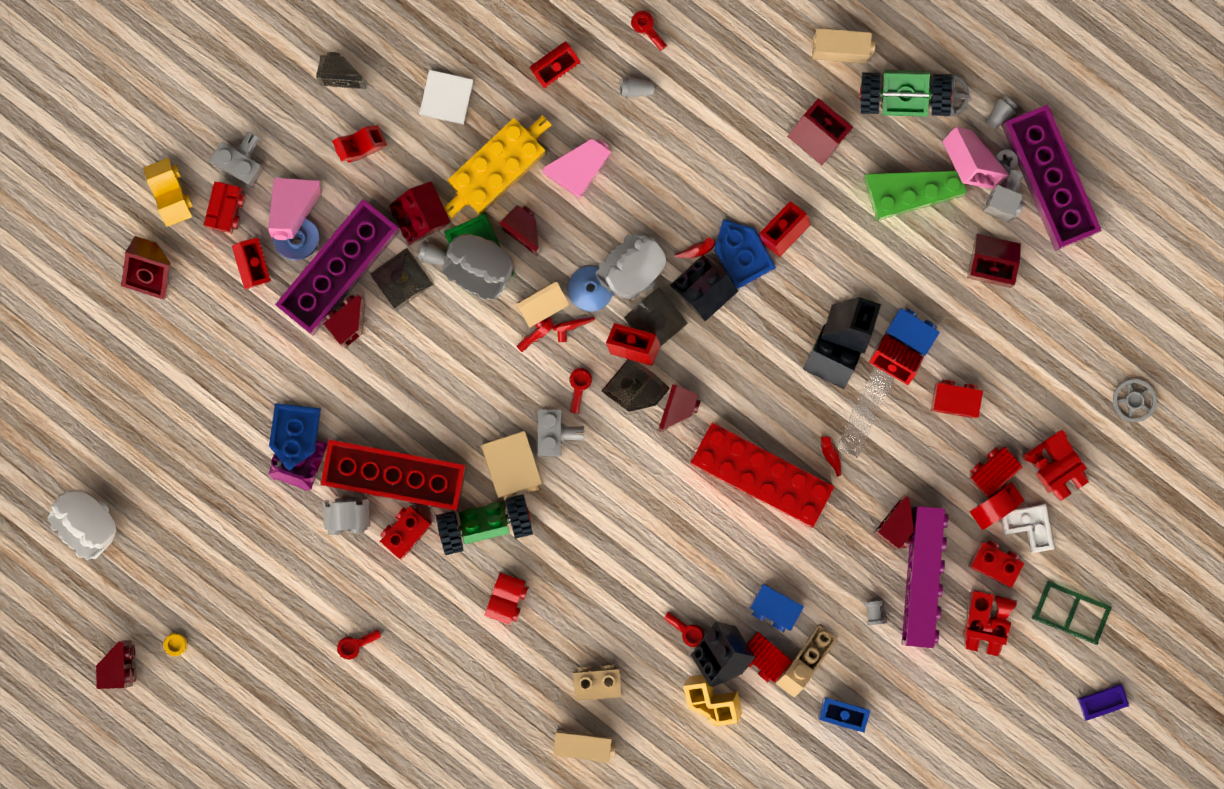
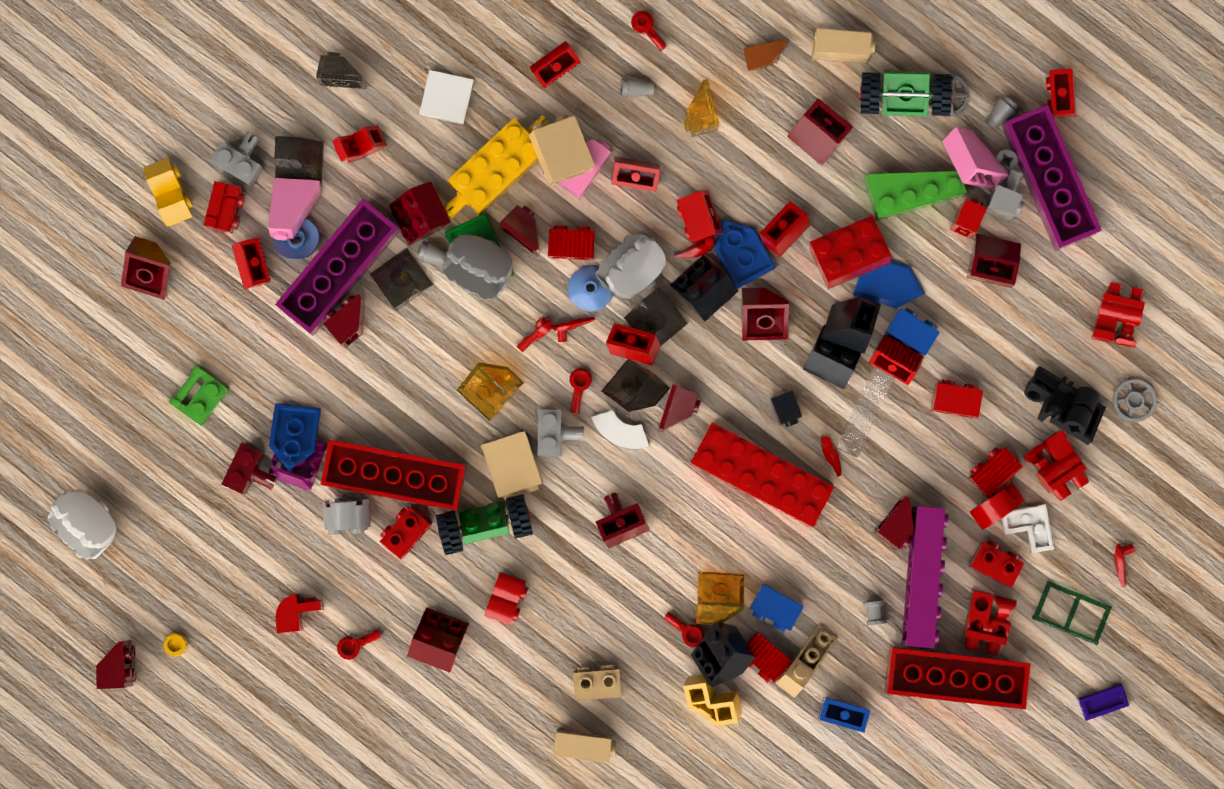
(204, 400): none -> bright green plate
(245, 470): none -> dark red brick
(289, 612): none -> red brick
(298, 158): none -> clear smoke slope
(437, 639): none -> dark red slope
(490, 388): none -> clear yellow slope
(542, 304): tan slope -> none
(561, 149): none -> tan brick
(571, 243): none -> red brick
(619, 432): none -> white tile
(622, 523): none -> dark red brick
(635, 174): none -> red brick
(699, 216): none -> red brick
(701, 114): none -> clear yellow slope
(719, 597): none -> clear yellow slope
(763, 315): none -> dark red slope
(764, 54): none -> dark orange slope
(786, 409): none -> black brick
(850, 252): none -> red brick
(889, 285): none -> blue tile
(957, 678): none -> red brick
(968, 218): none -> red brick
(1062, 93): none -> red brick
(1070, 408): none -> black plate
(1120, 309): none -> red hips
(1120, 563): none -> red bar

